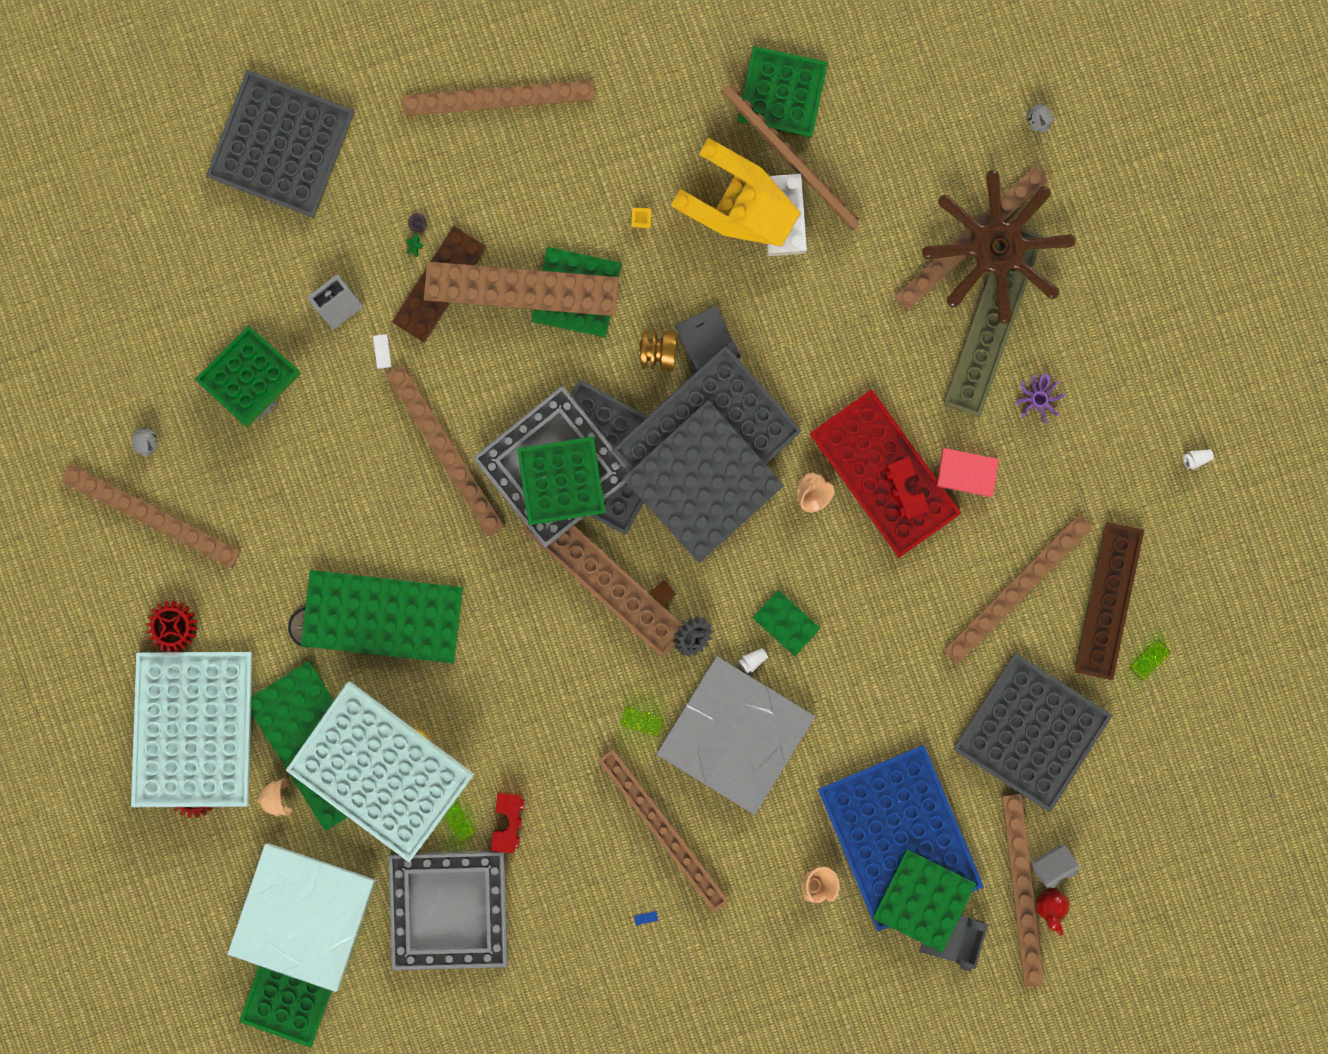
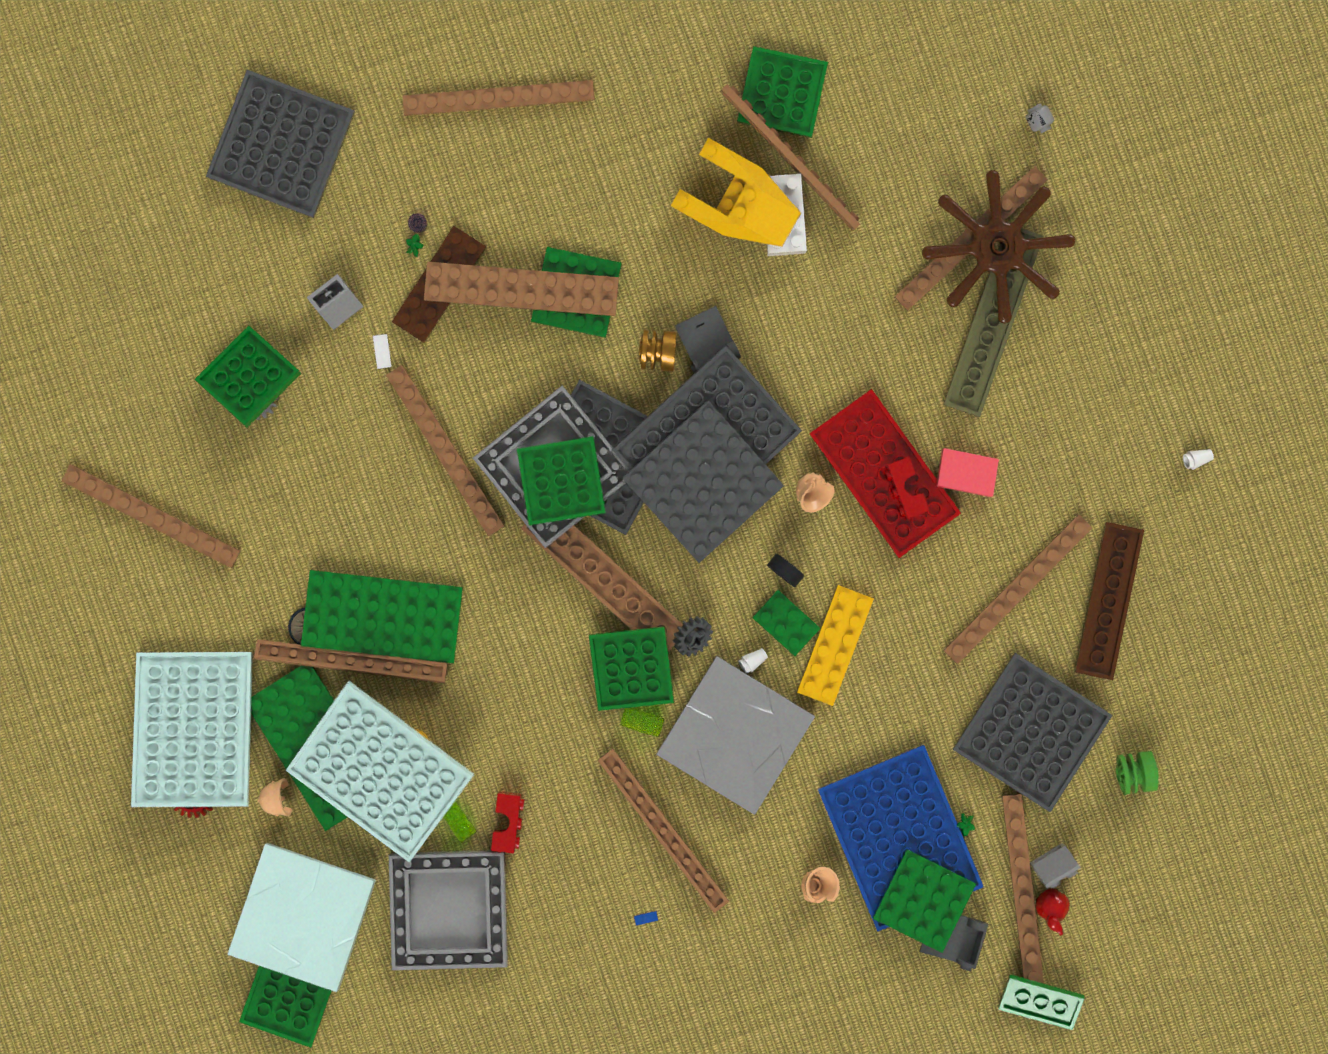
(144, 441): light grey head -> none
(160, 639): red gear -> none
(351, 661): none -> medium nougat plate
(631, 668): none -> green plate
(641, 218): yellow plate -> none
(663, 593): reddish brown tile -> none
(785, 570): none -> black tyre
(835, 645): none -> yellow plate
(966, 825): none -> green plant
(1040, 399): medium lavender animal -> none
(1041, 1002): none -> plate
(1142, 772): none -> bright green wheel
(1149, 659): clear neon green slope -> none

